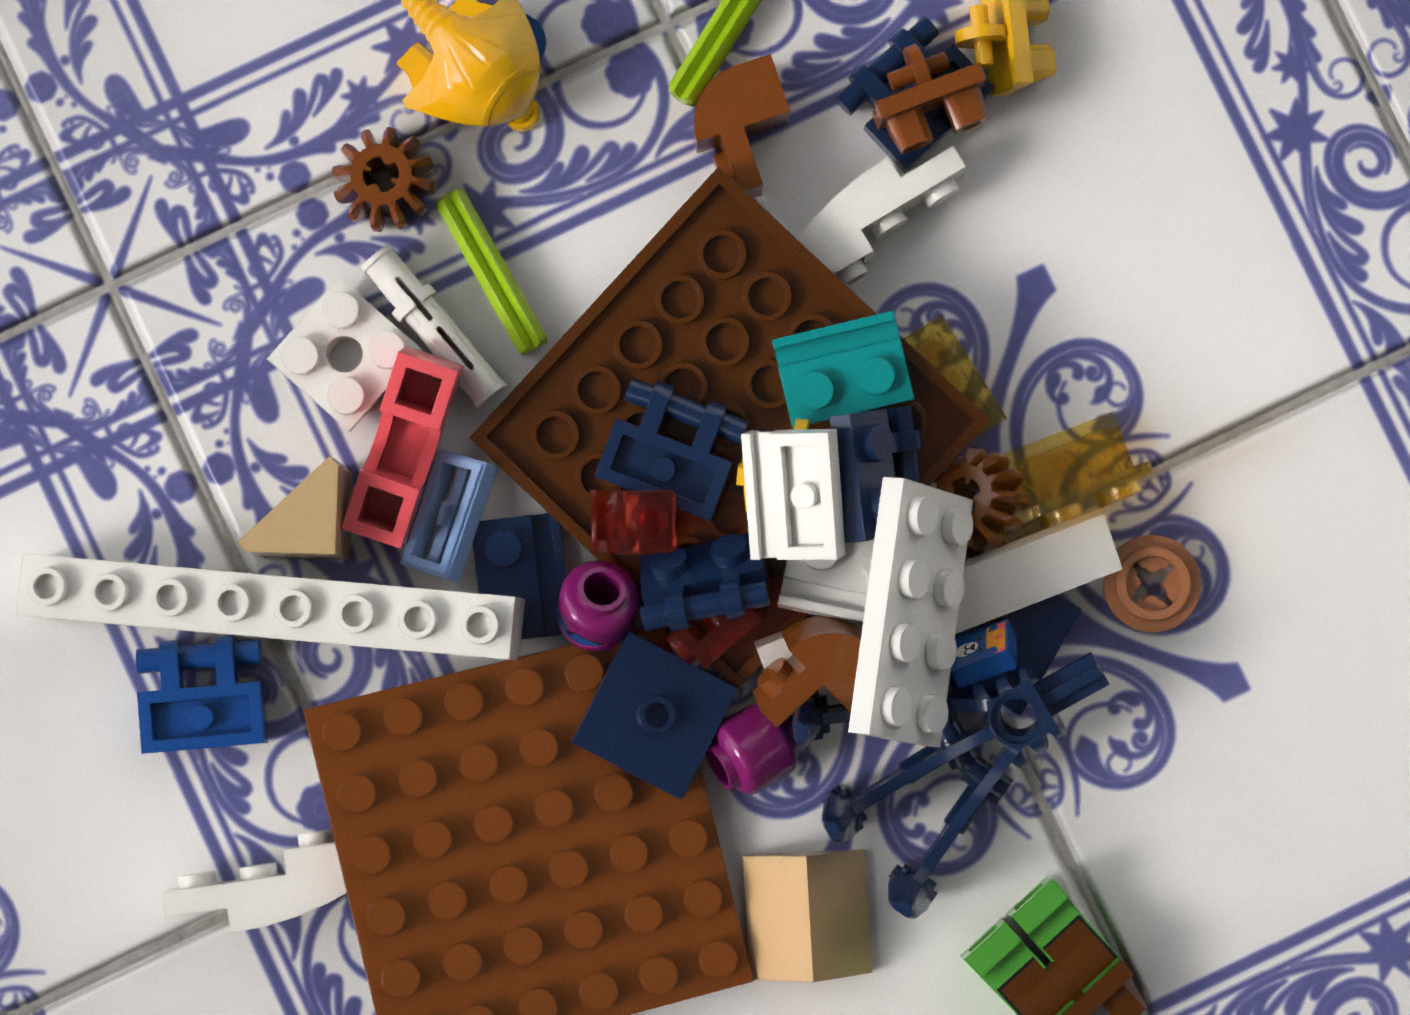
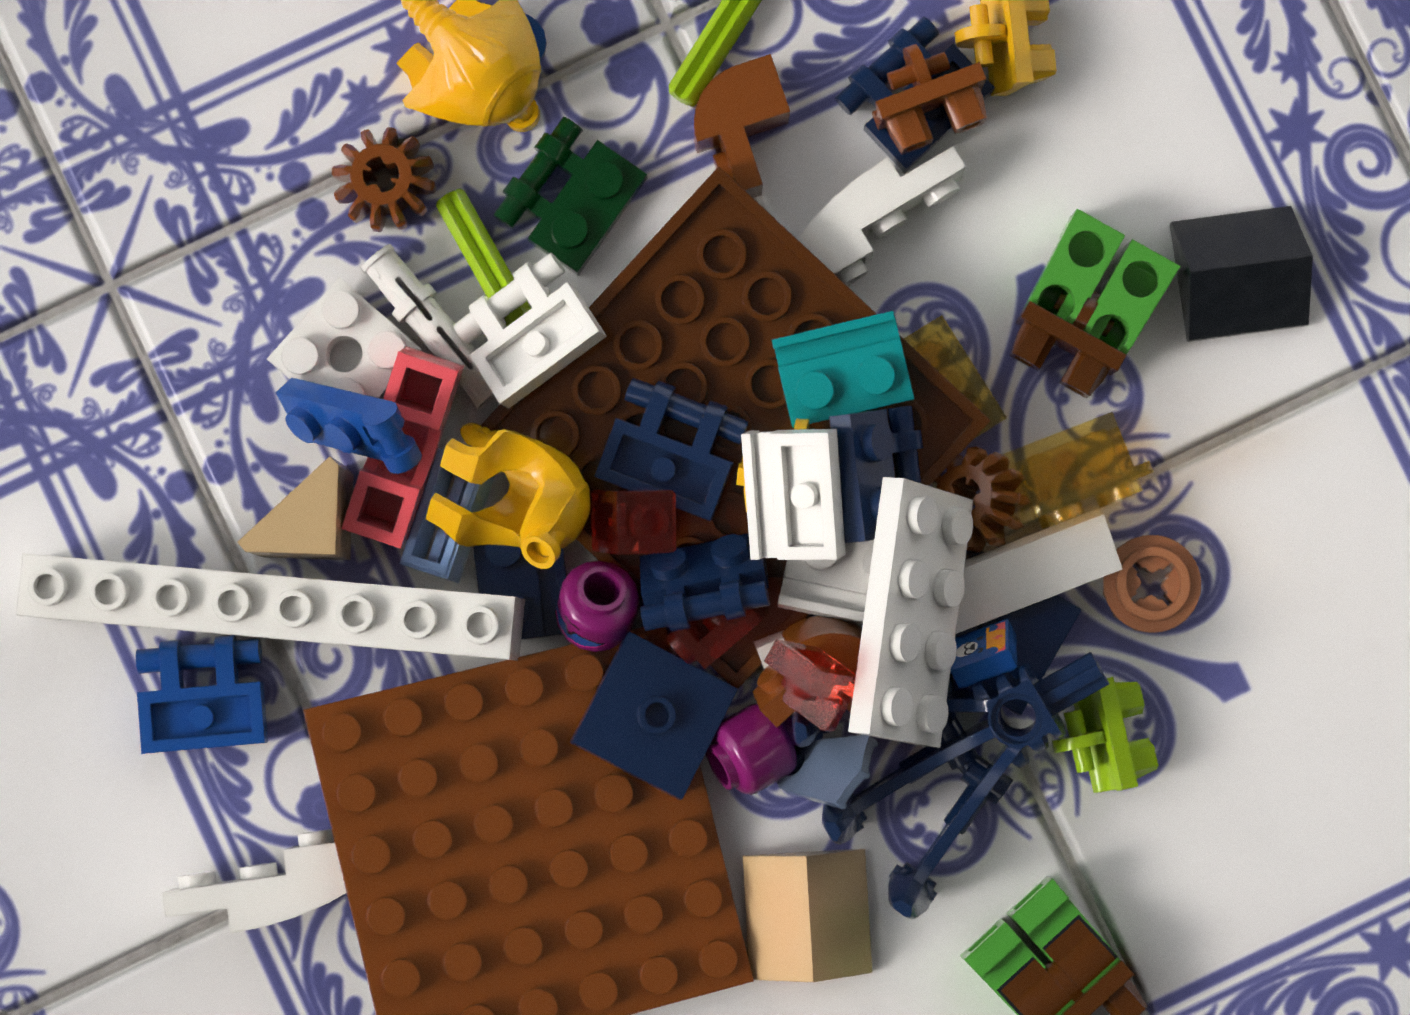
(349, 423): none -> blue plate
(538, 342): none -> white plate
(543, 503): none -> yellow piece
(585, 207): none -> dark green plate
(813, 682): none -> clear red bracket
(830, 769): none -> sand blue piece
(1077, 318): none -> bright green hips
(1101, 740): none -> lime hips
(1242, 273): none -> black slope

